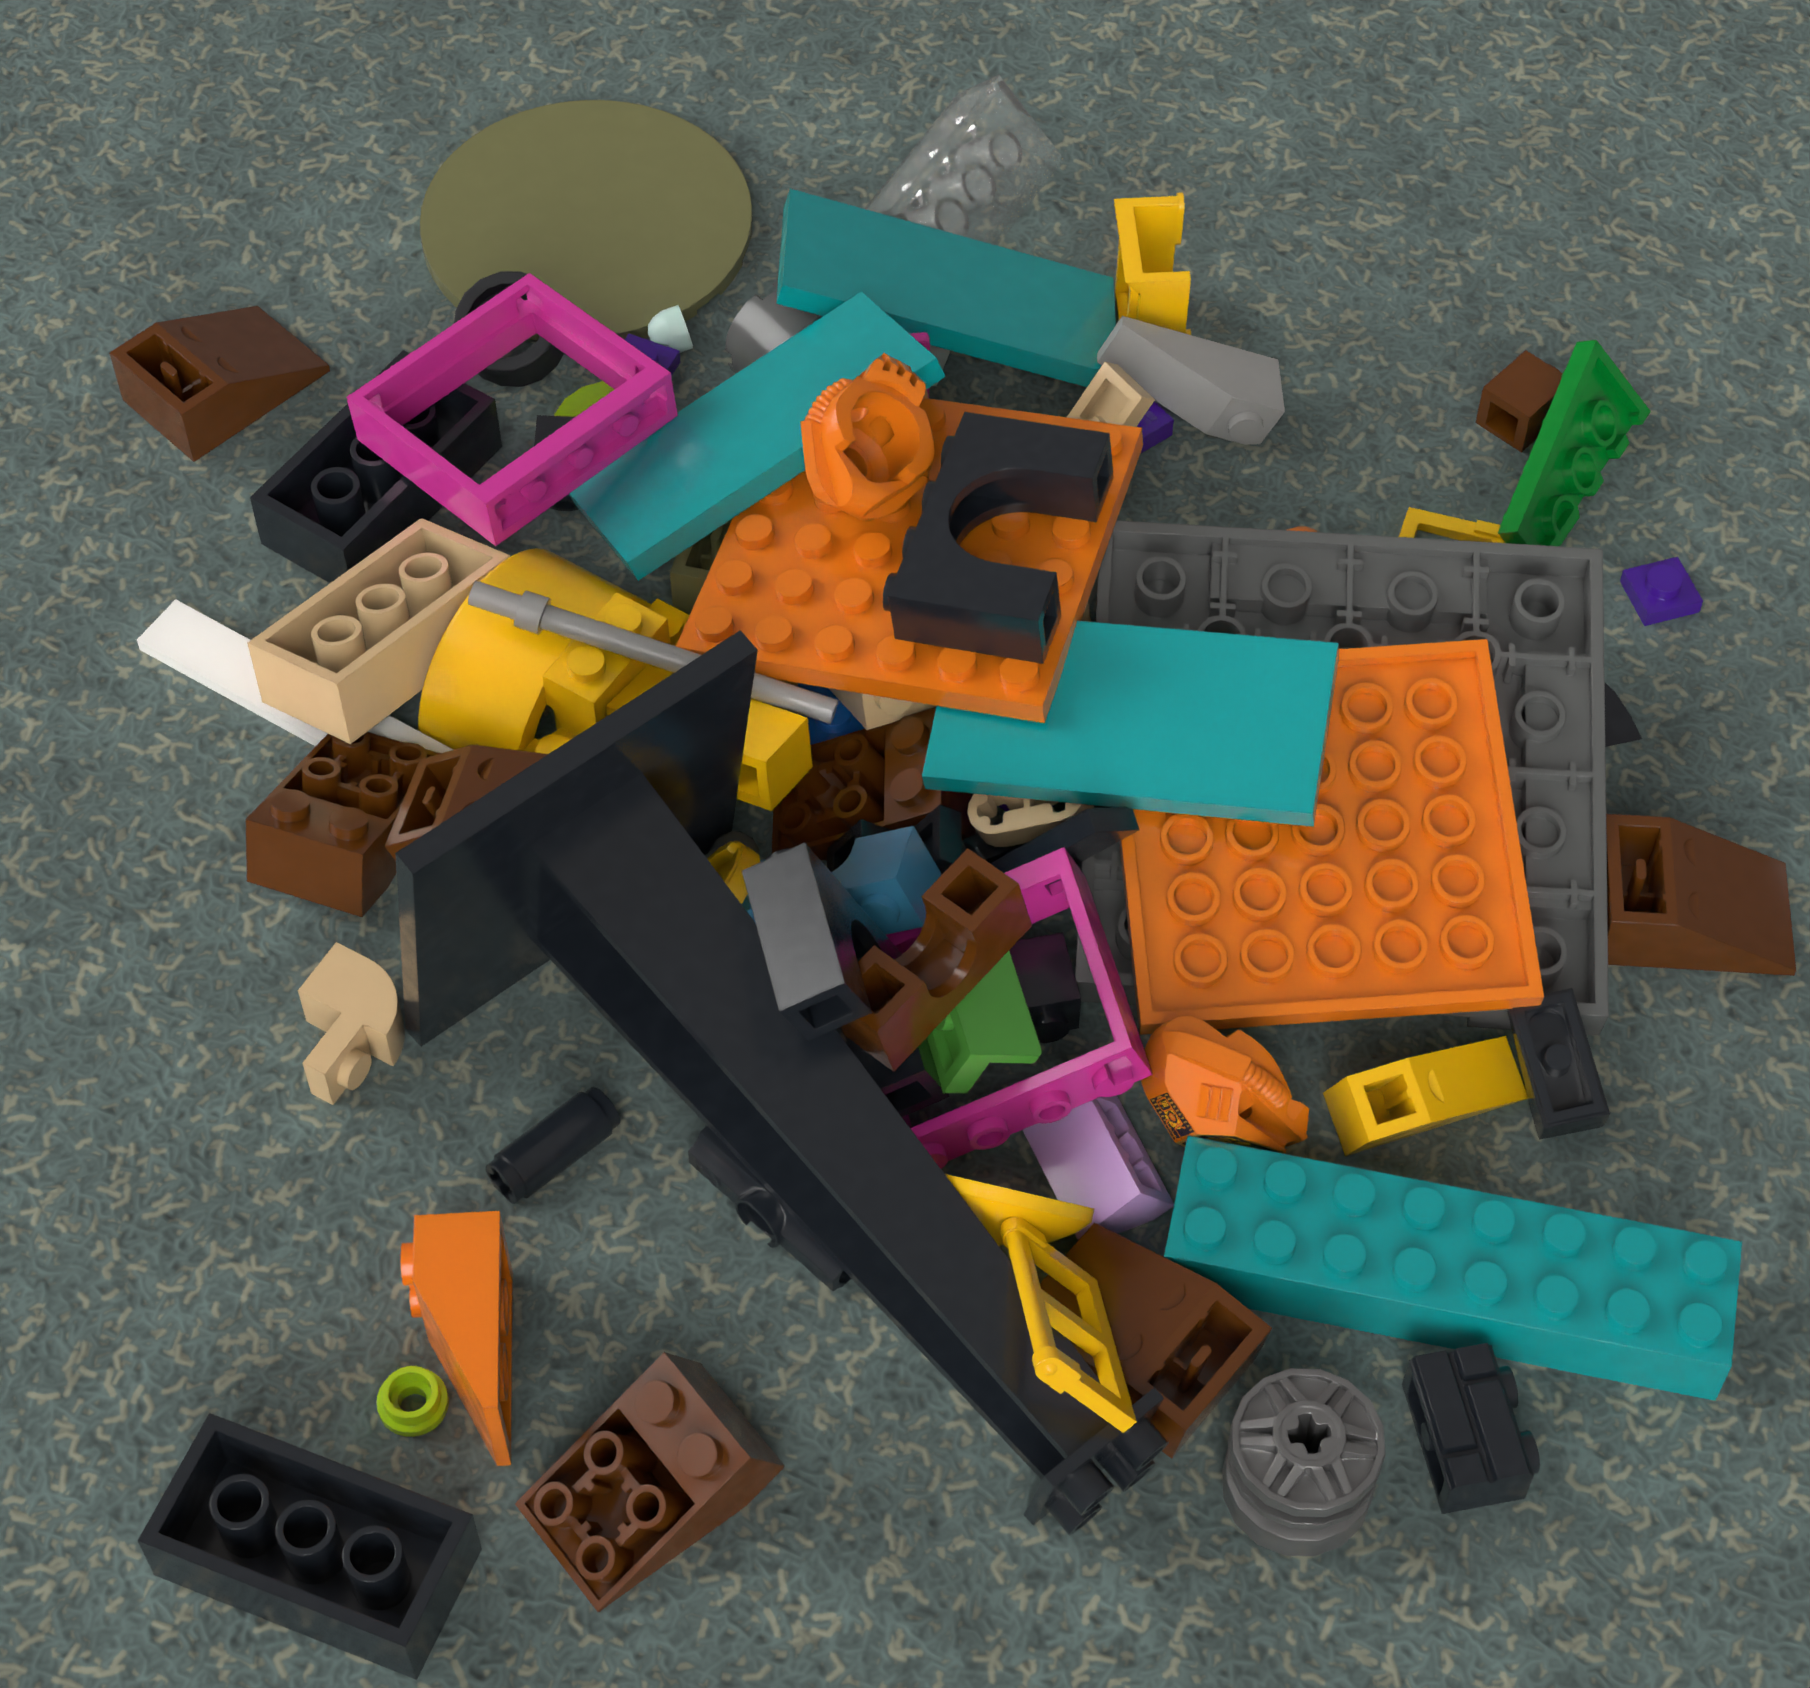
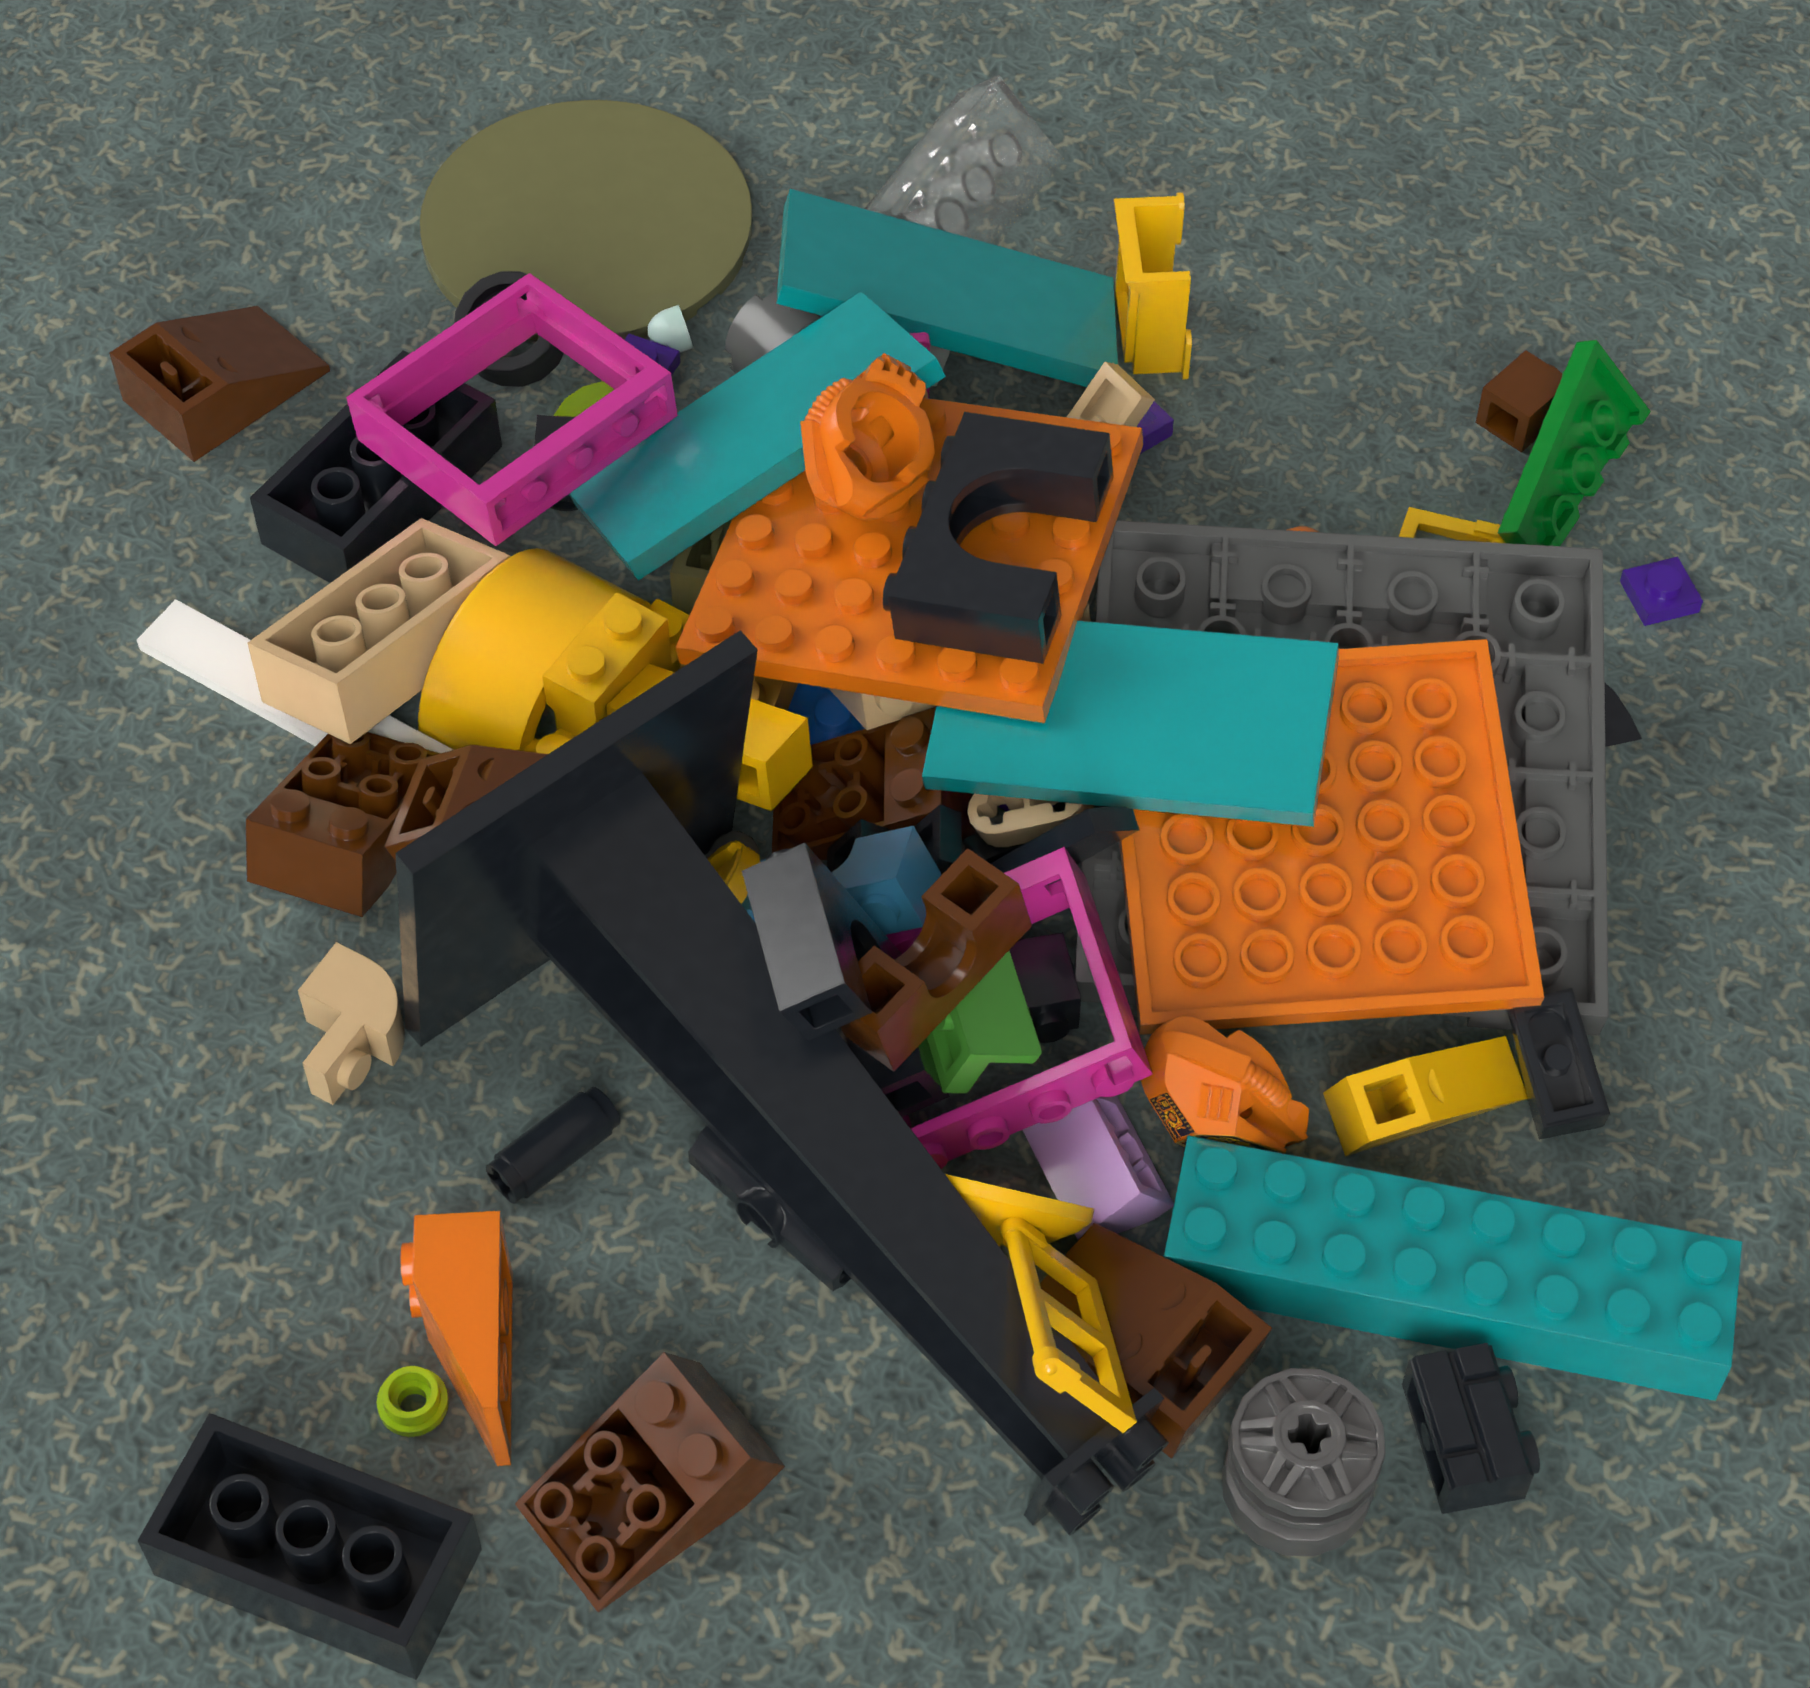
(535, 613): light grey bar -> none
(1200, 380): light grey slope -> none
(1694, 900): reddish brown slope -> none

